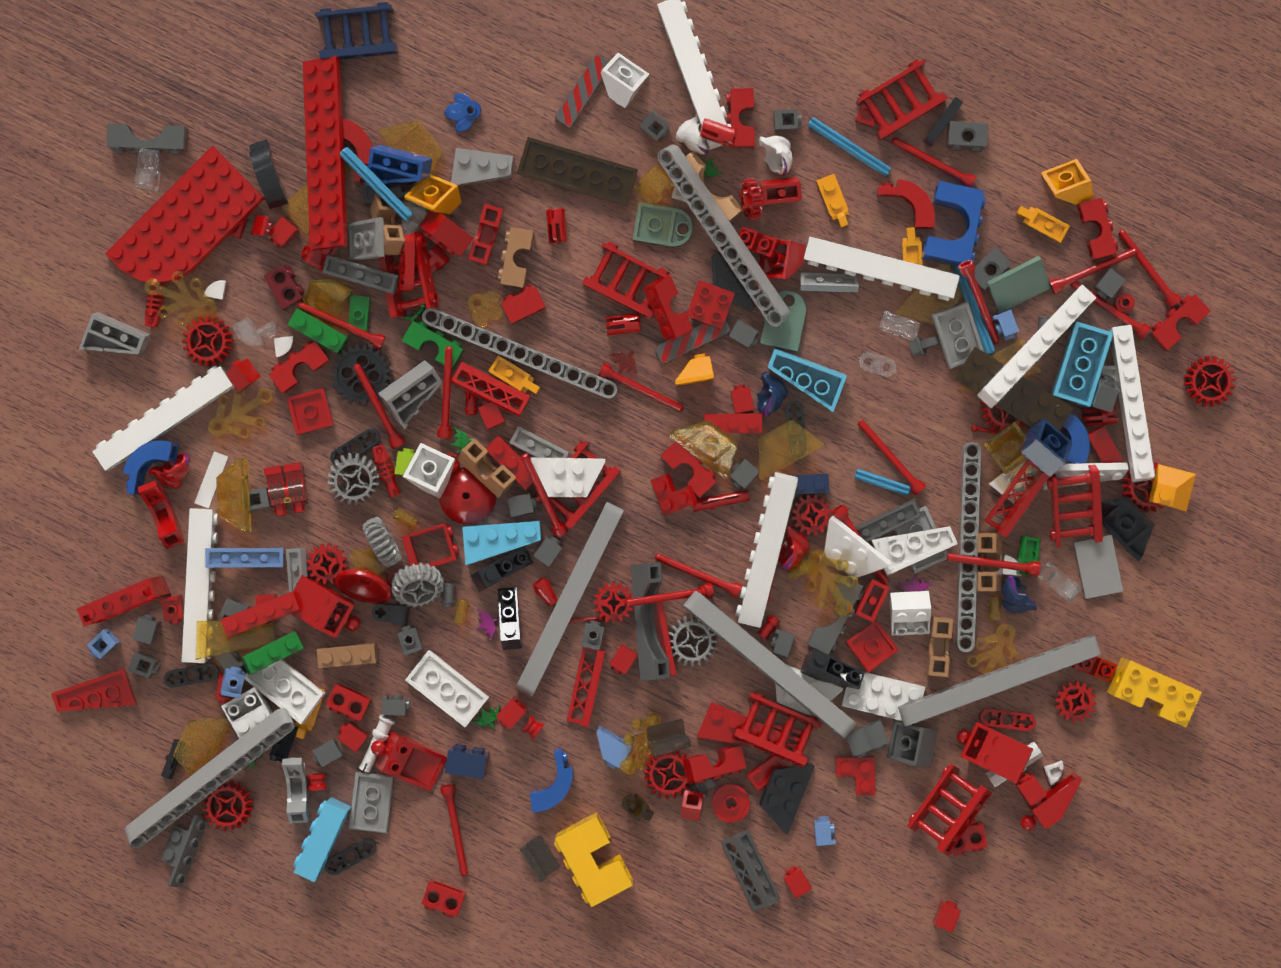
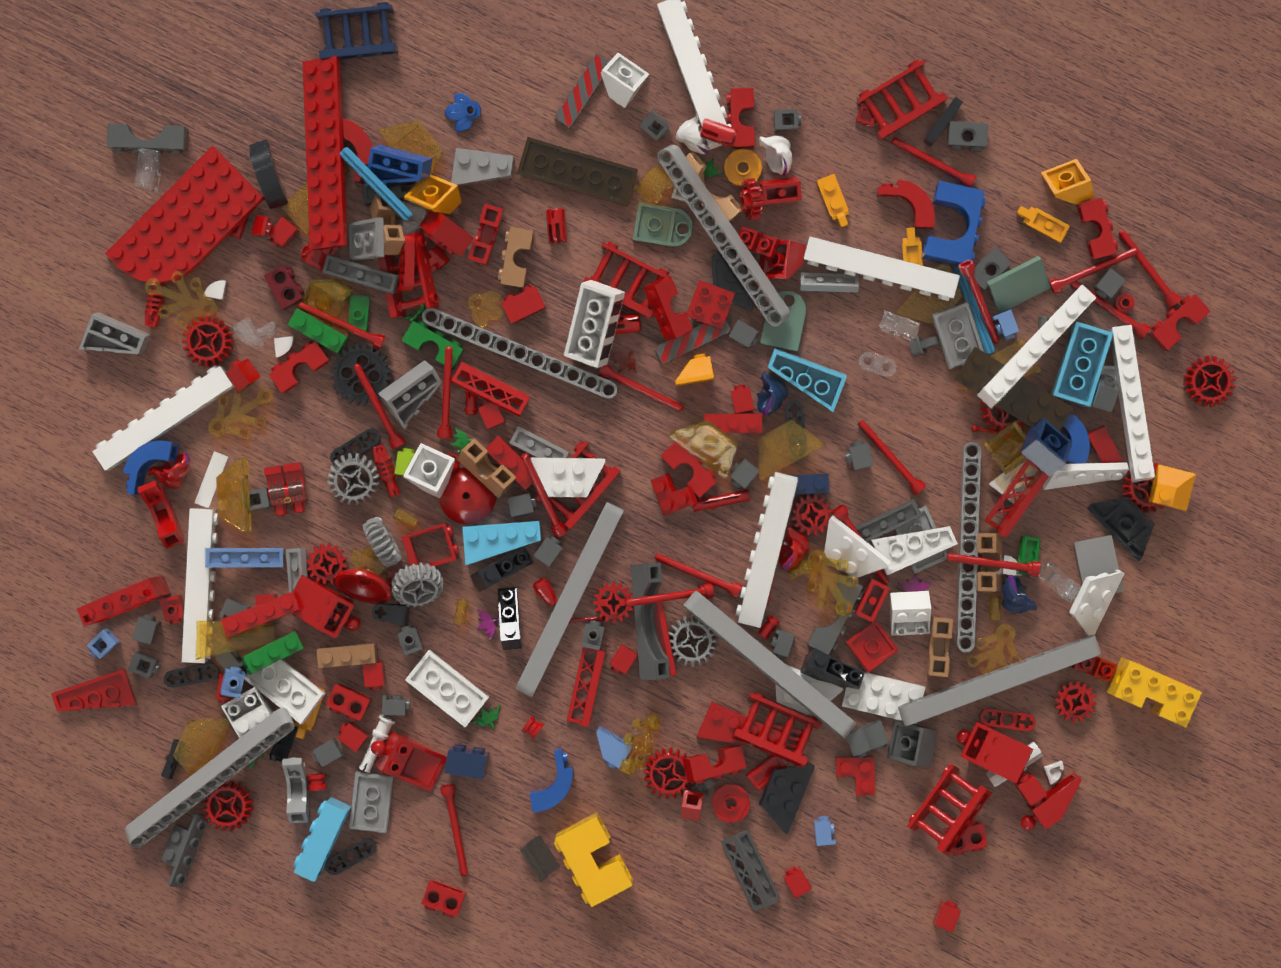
(310, 411): red plate -> none
(374, 675): none -> red brick
(448, 595): dark grey pin -> none
(511, 713): red brick -> none
(513, 375): light orange hinge -> none
(594, 323): none -> white brick
(637, 807): dark brown hips -> none
(667, 737): clear smoke panel -> none
(742, 156): none -> light orange tile
(849, 147): dark azure axle -> none
(858, 455): none -> dark grey brick
(882, 482): dark azure axle -> none
(1093, 512): red fence -> none
(1094, 600): none -> white wing
(1099, 417): red arm -> none

